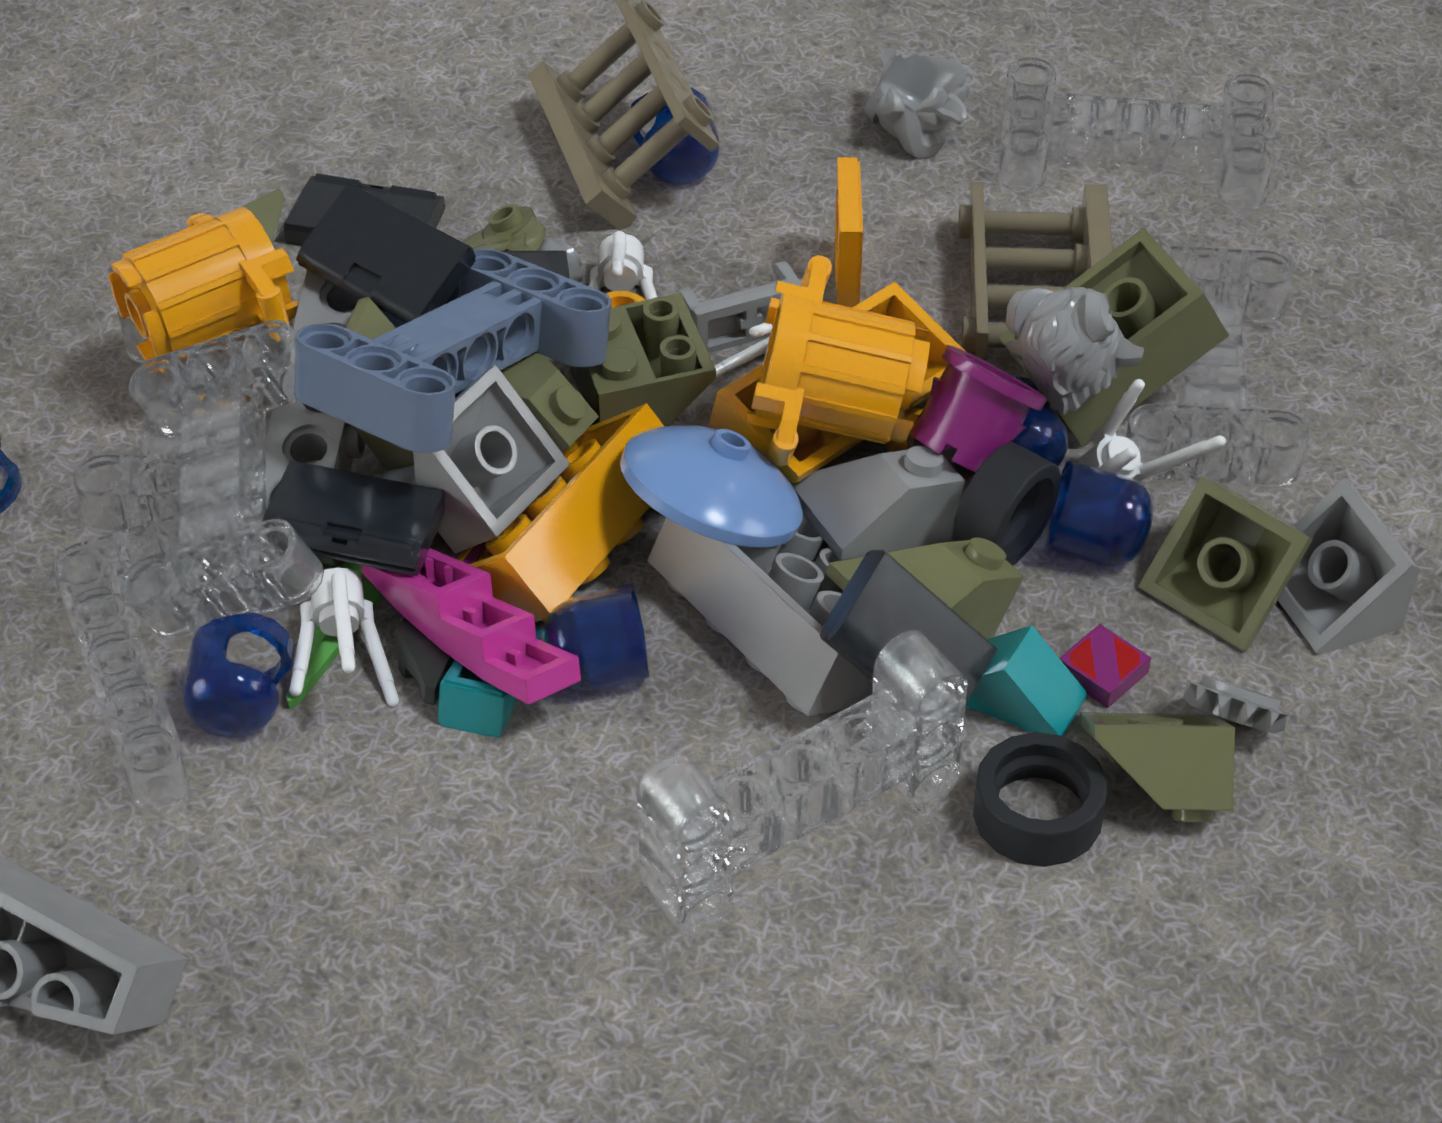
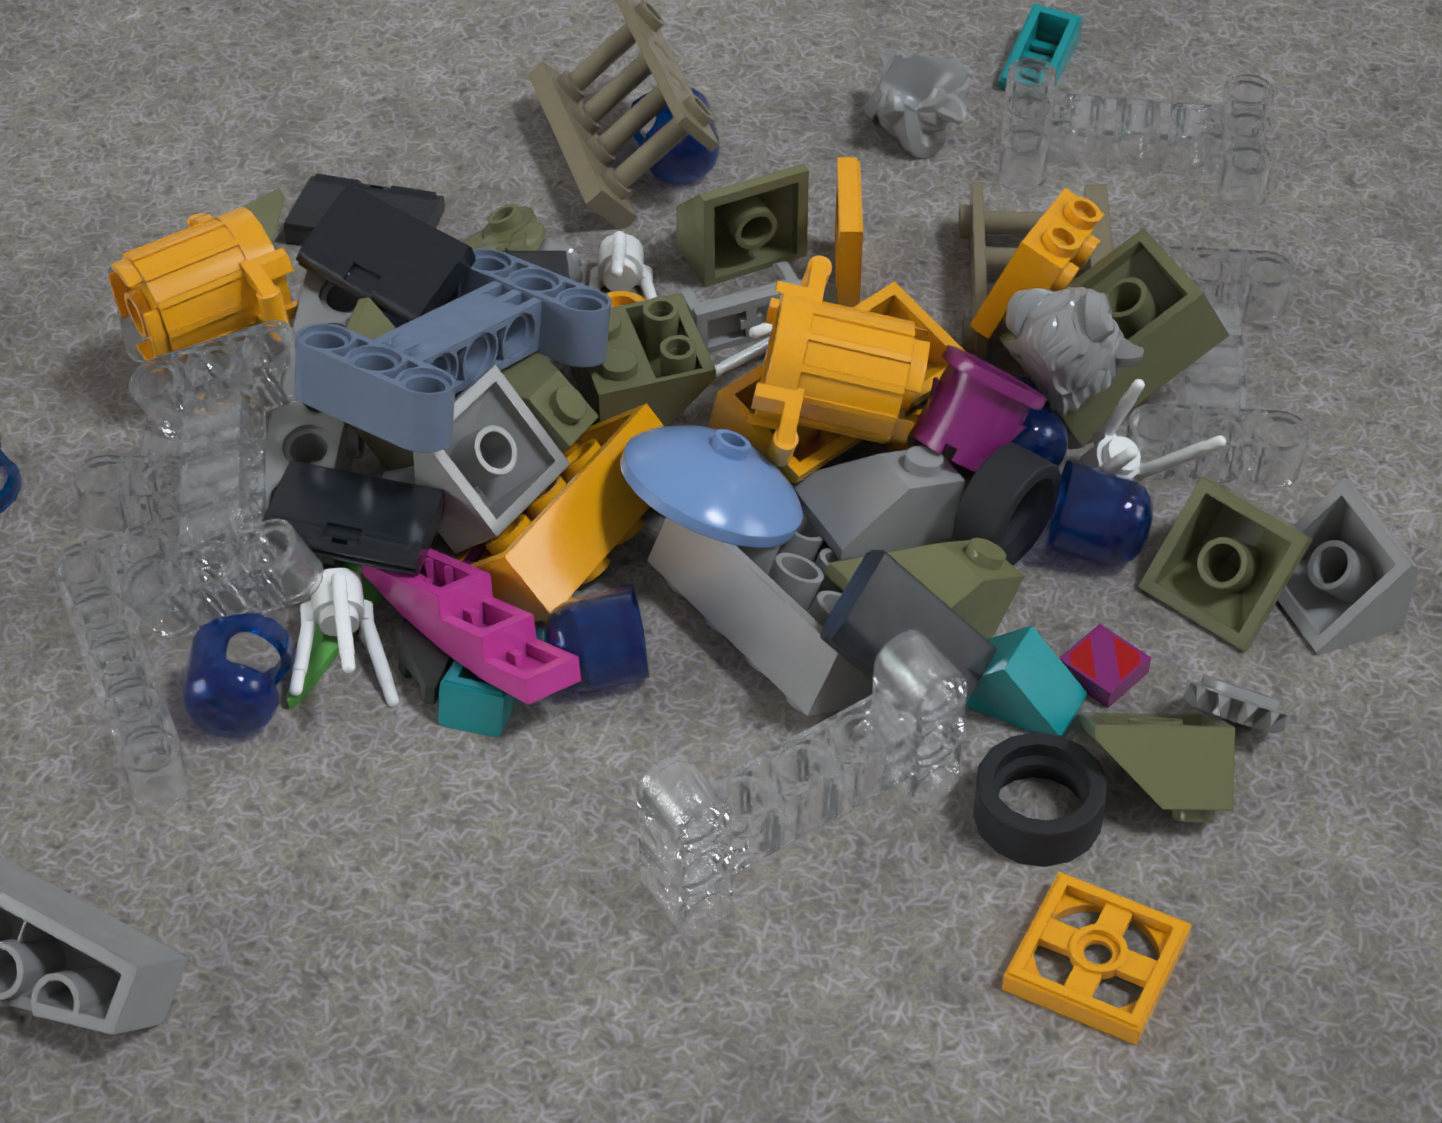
(745, 225): none -> olive slope
(1045, 258): none -> light orange plate
(1050, 26): none -> teal slope
(1075, 997): none -> light orange piece

